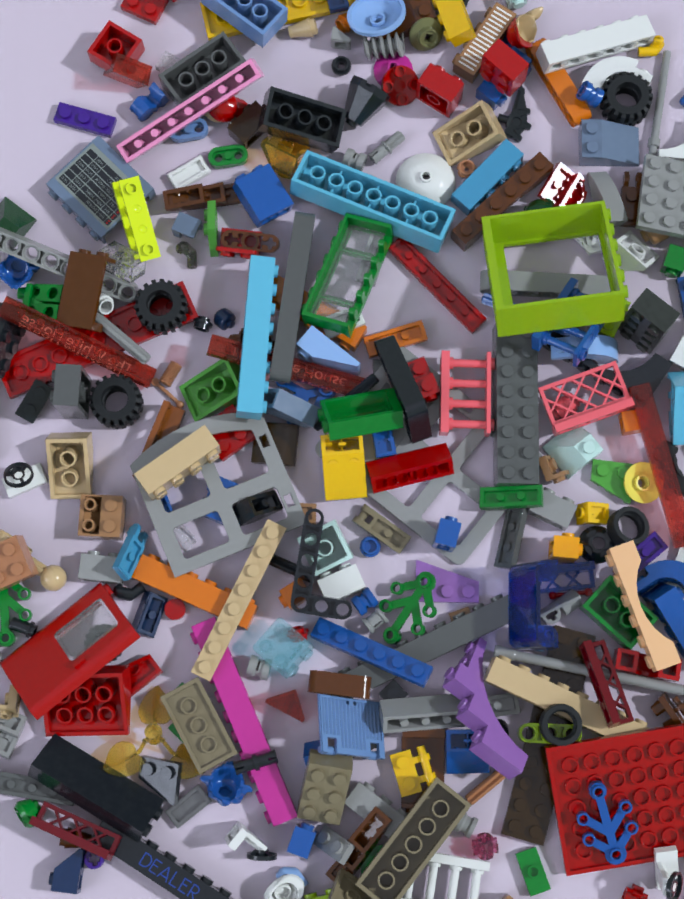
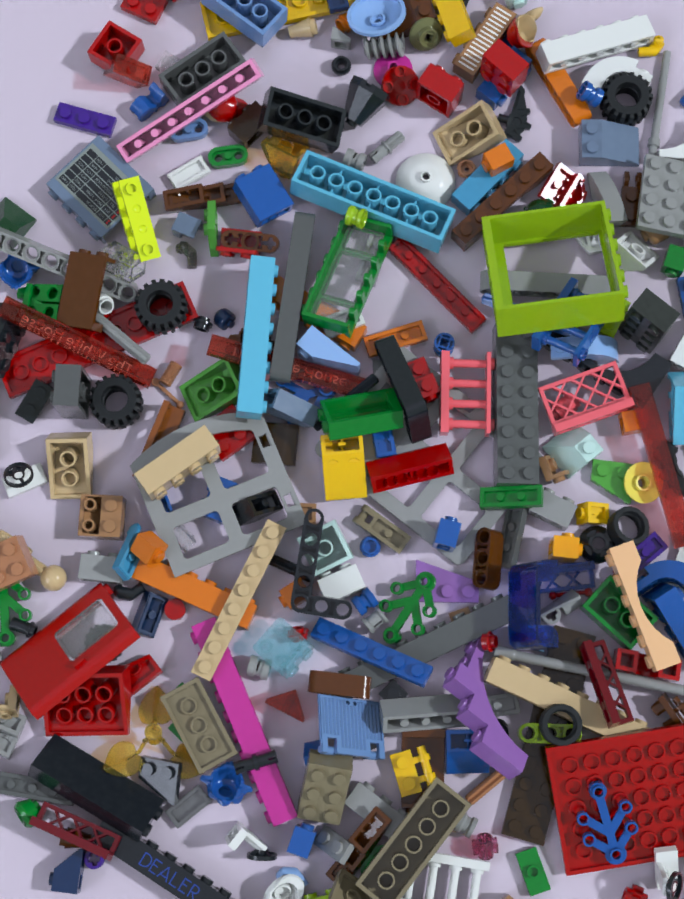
(149, 548): none -> orange brick
(356, 217): none -> lime wheel
(439, 345): none -> blue wheel
(487, 559): none -> reddish brown beam
(489, 641): none -> red plate
(497, 160): none -> orange brick

